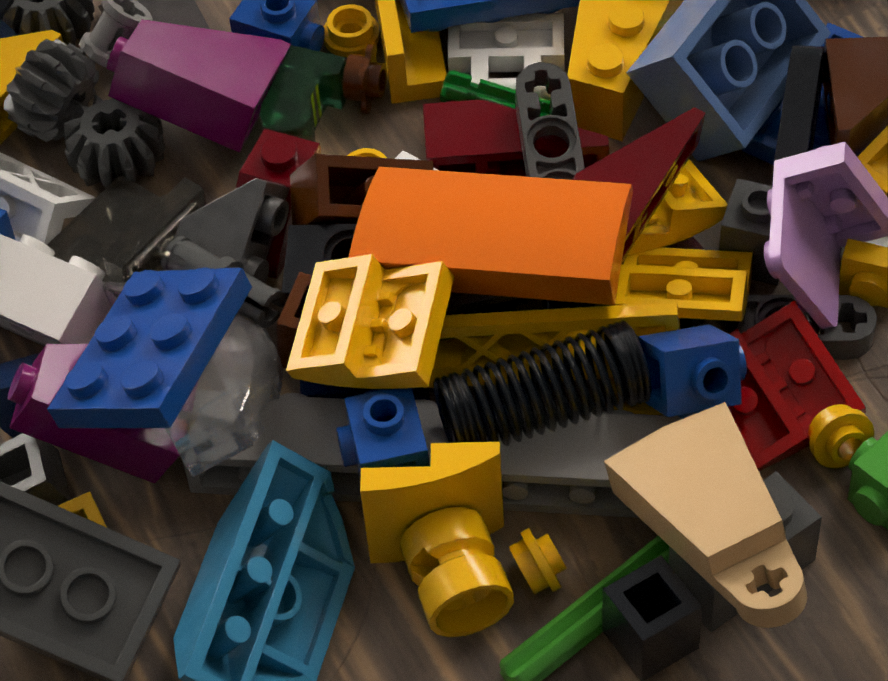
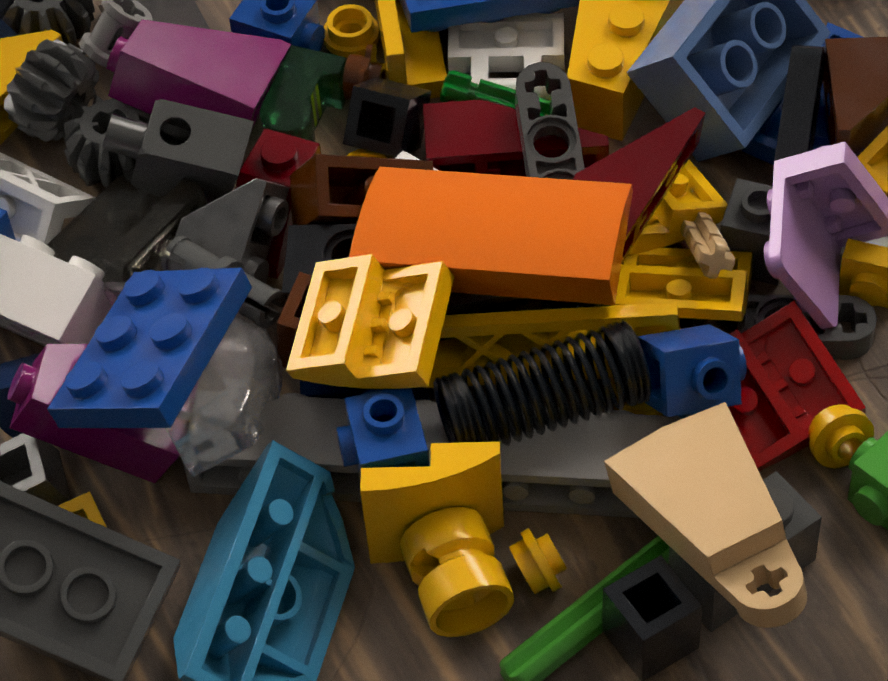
(181, 144): none -> dark grey torso
(386, 117): none -> black brick
(707, 245): none -> tan axle

